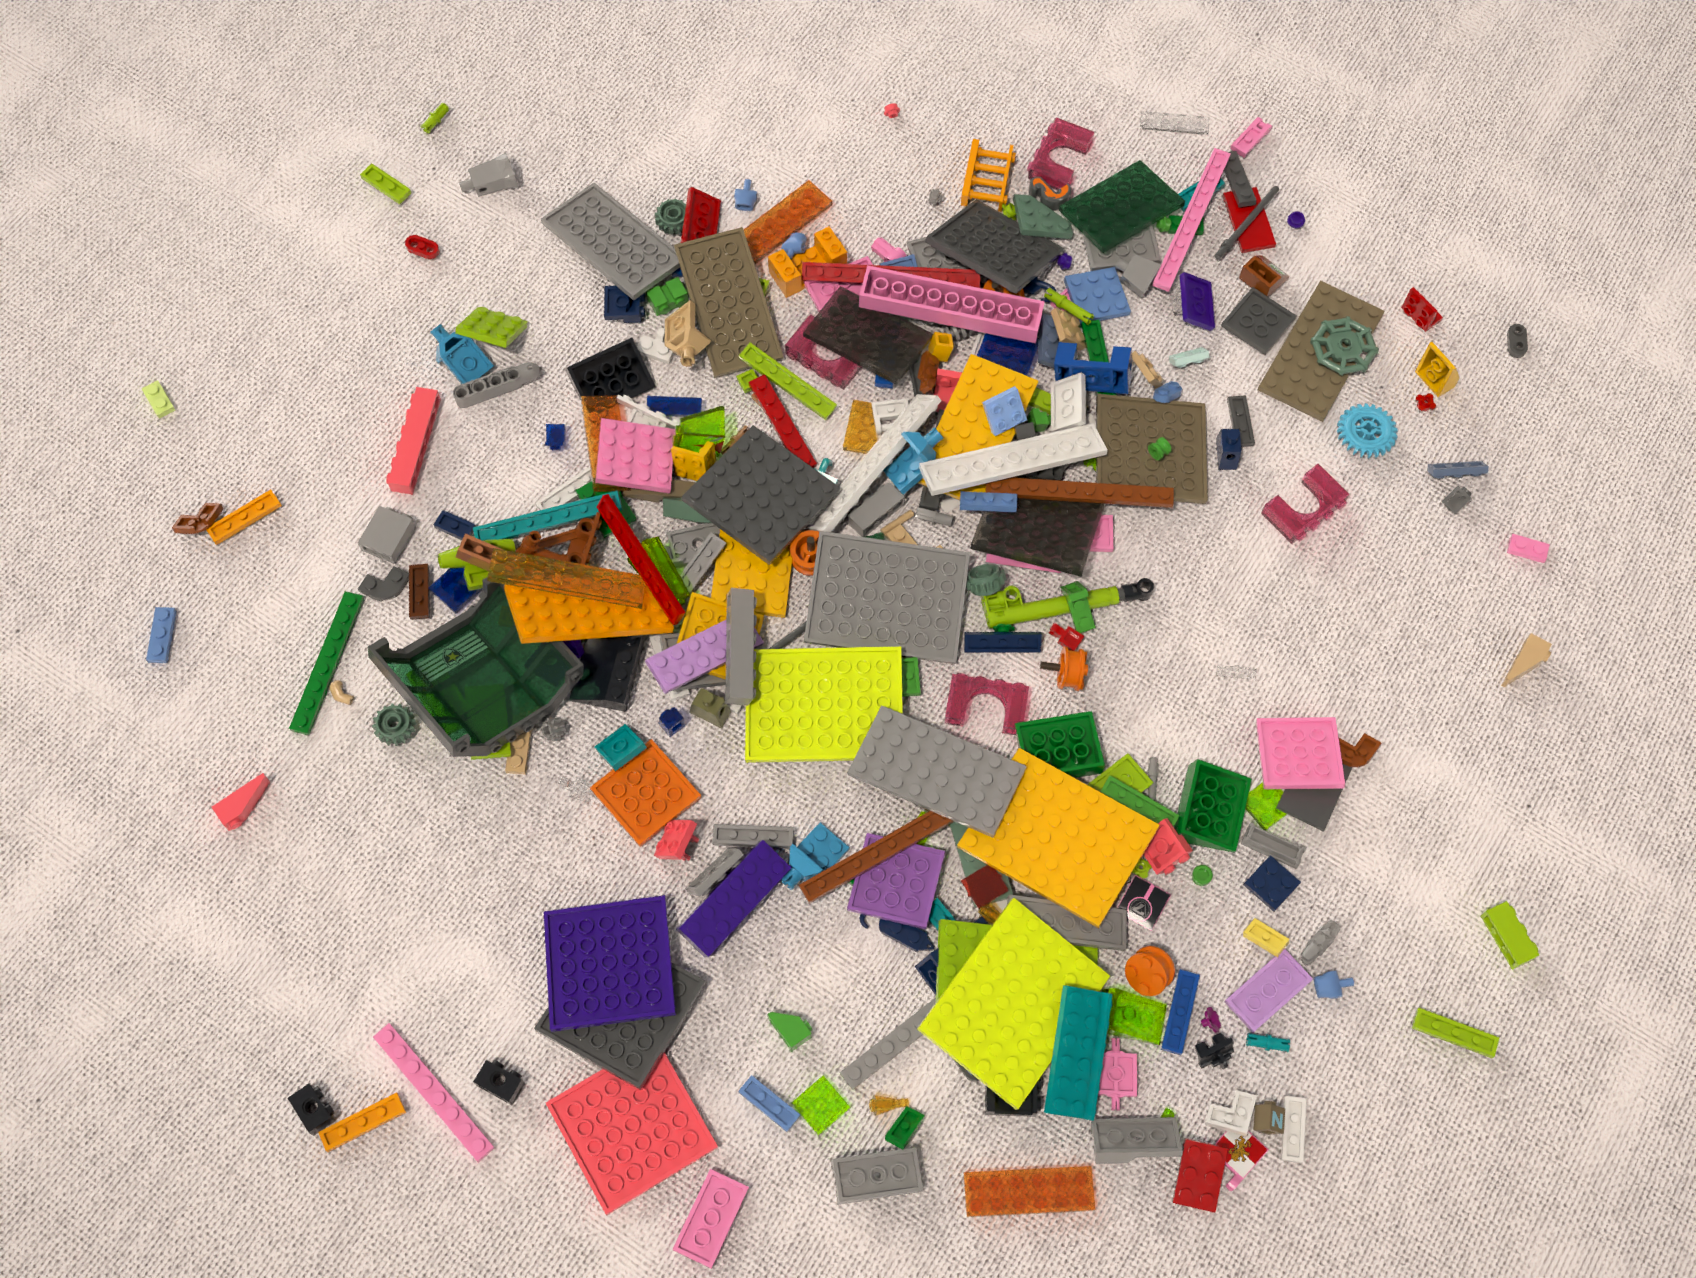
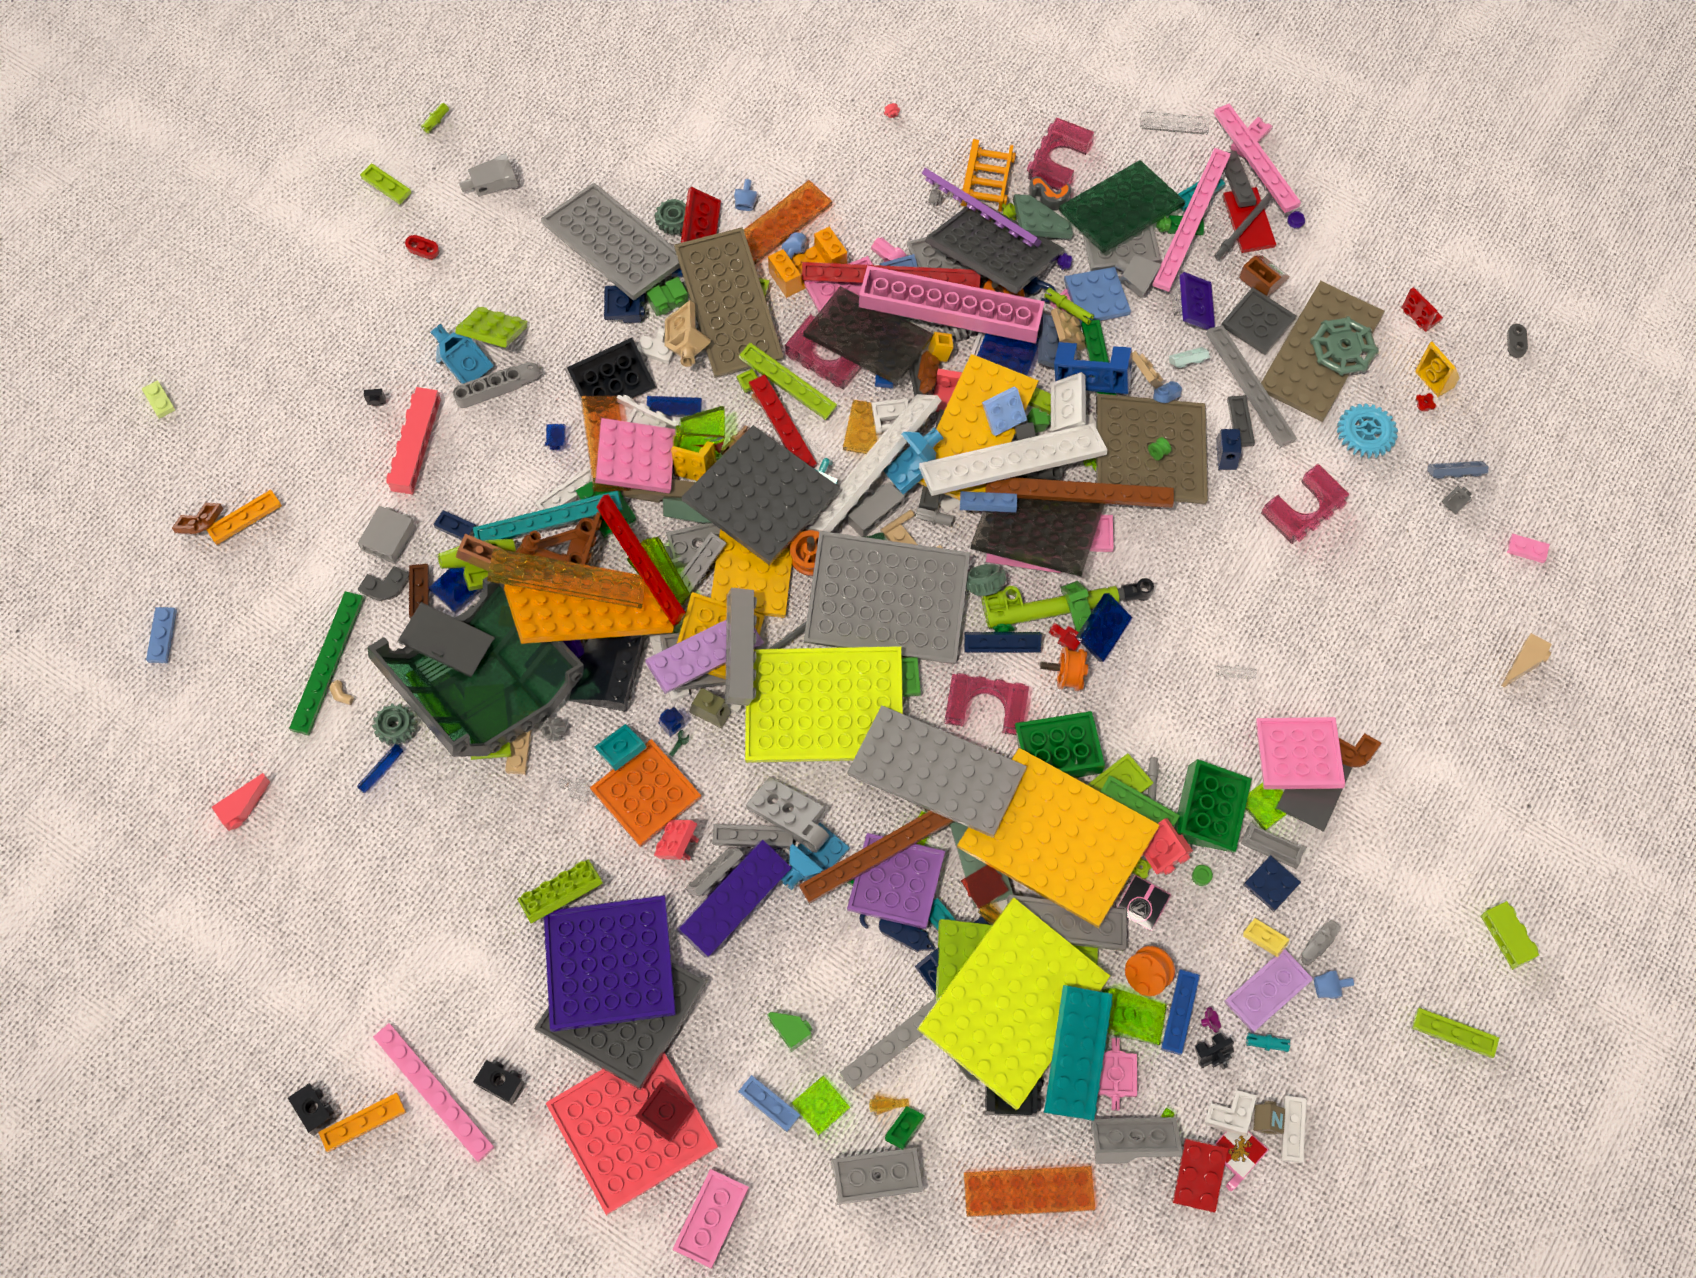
(374, 397): none -> black plate
(377, 771): none -> clear blue axle
(445, 636): none -> dark grey container
(559, 890): none -> lime tile
(665, 1111): none -> dark red plate
(681, 741): none -> clear green hand
(798, 822): none -> light grey hinge
(986, 212): none -> medium lavender plate
(1103, 627): none -> clear blue plate
(1251, 385): none -> light grey plate
(1257, 158): none -> bright pink plate

